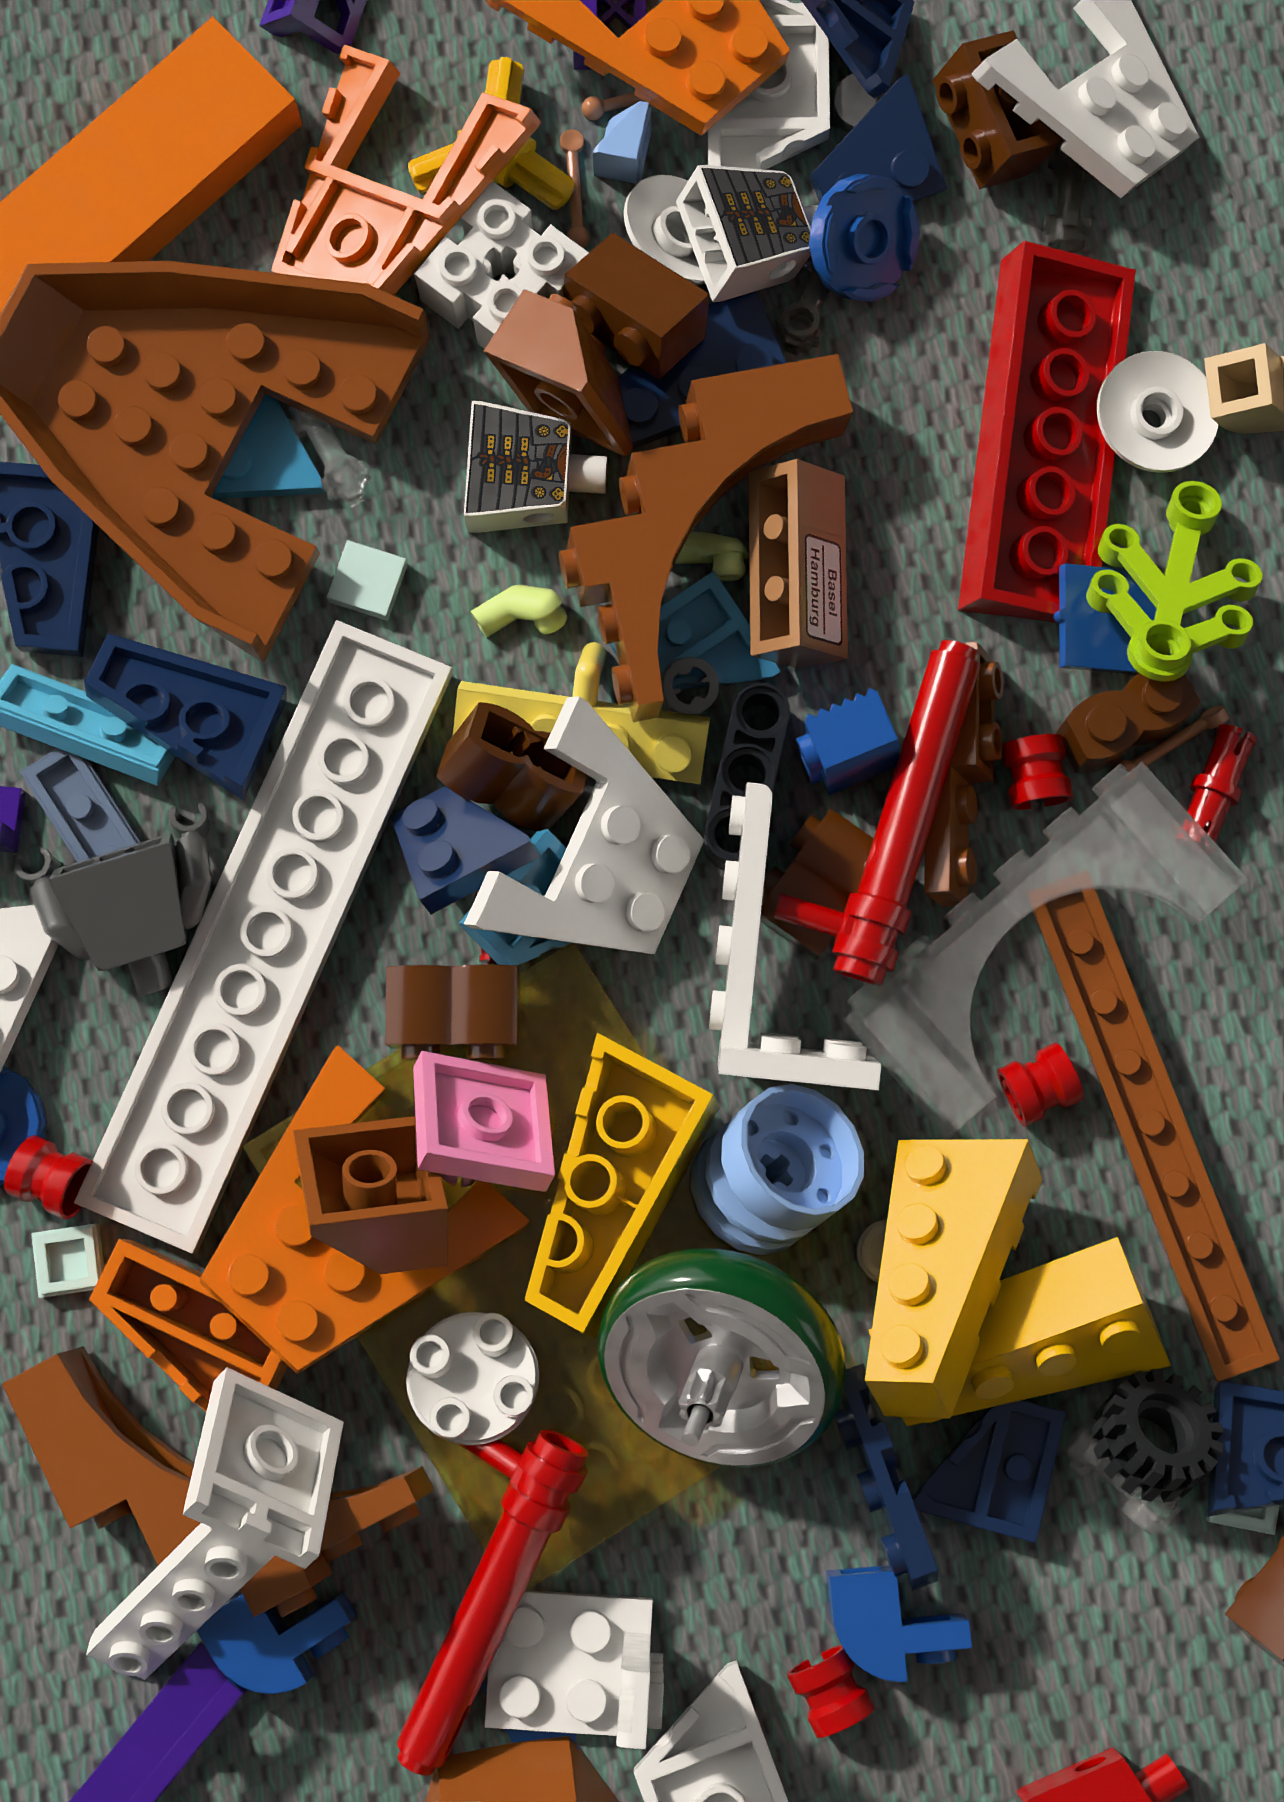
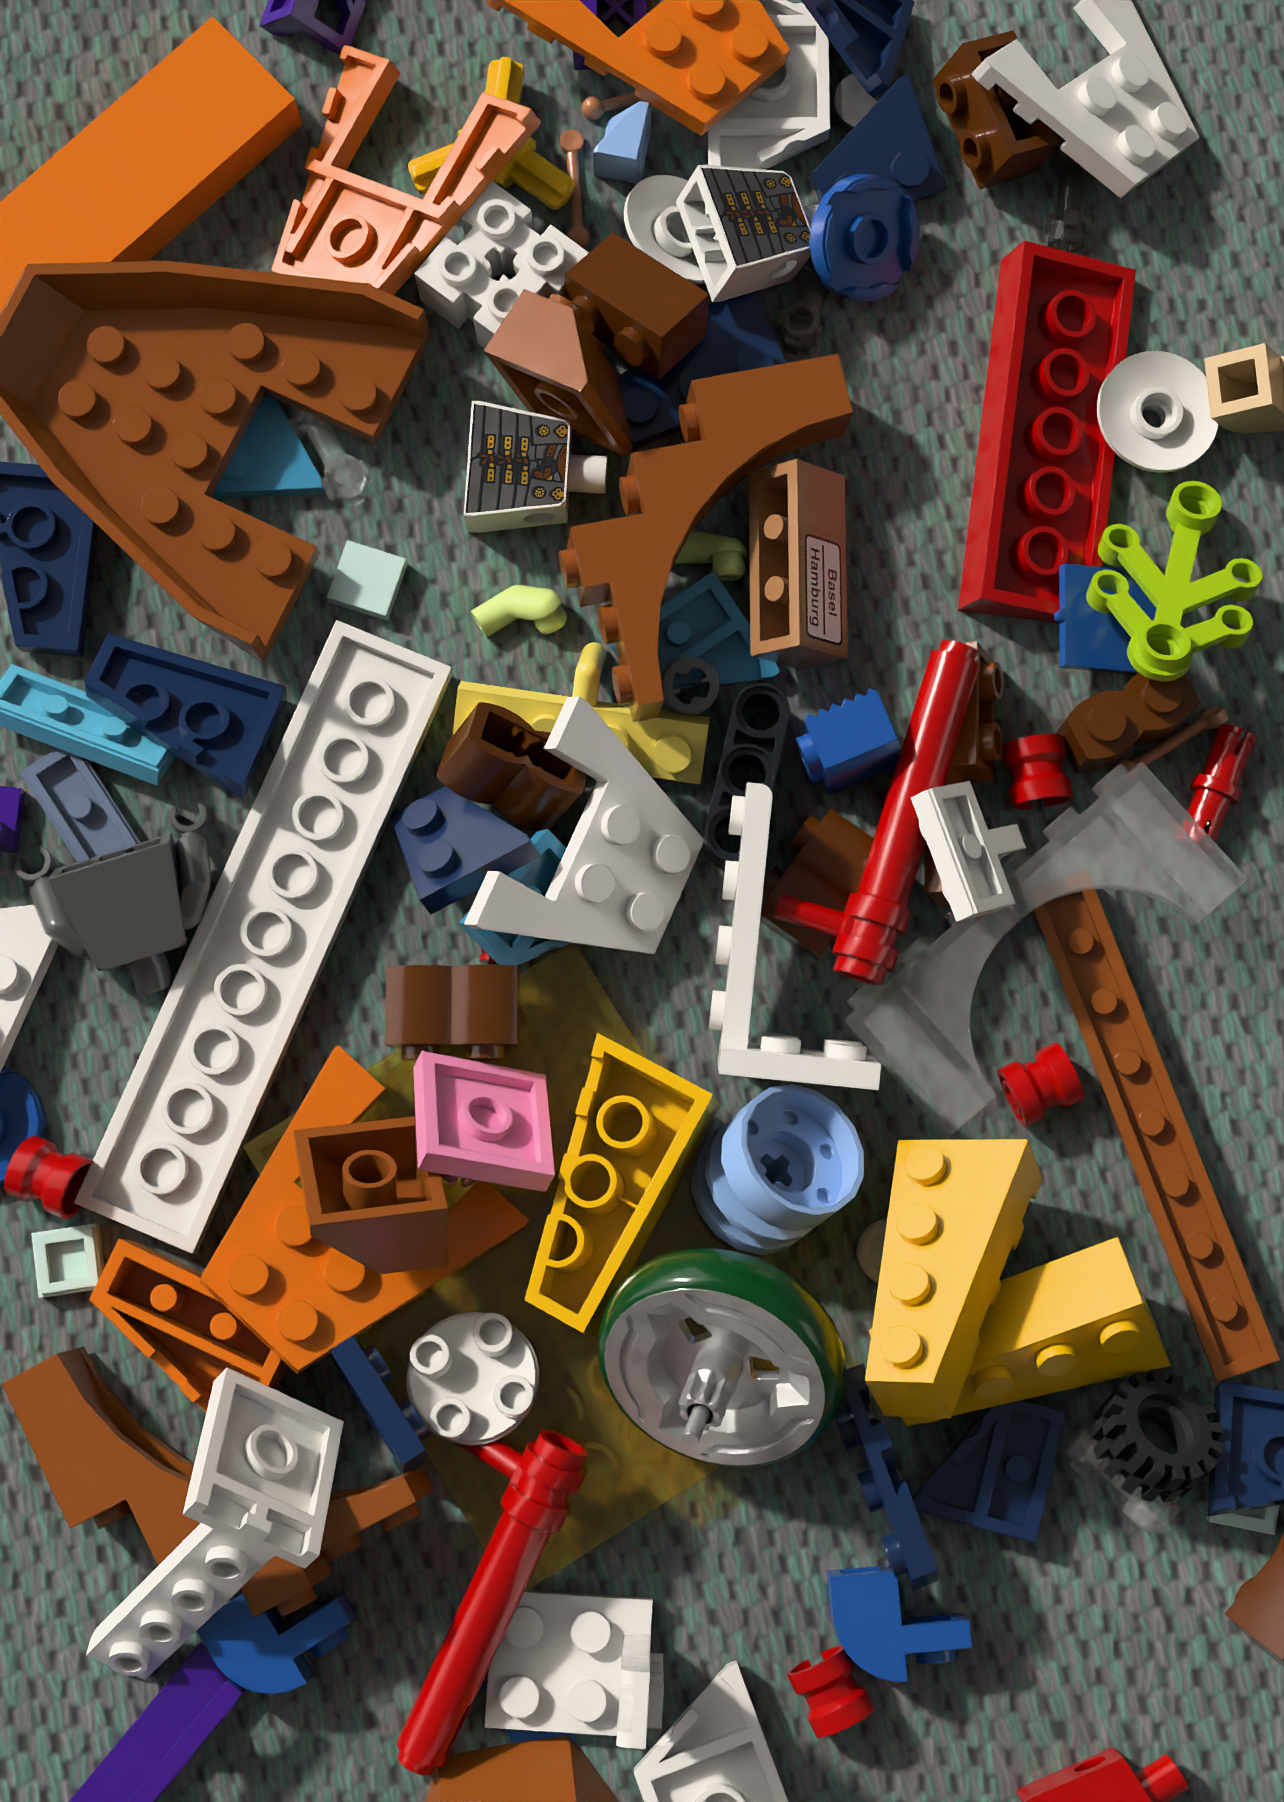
(398, 1426): none -> dark blue wing
(966, 850): none -> white hinge

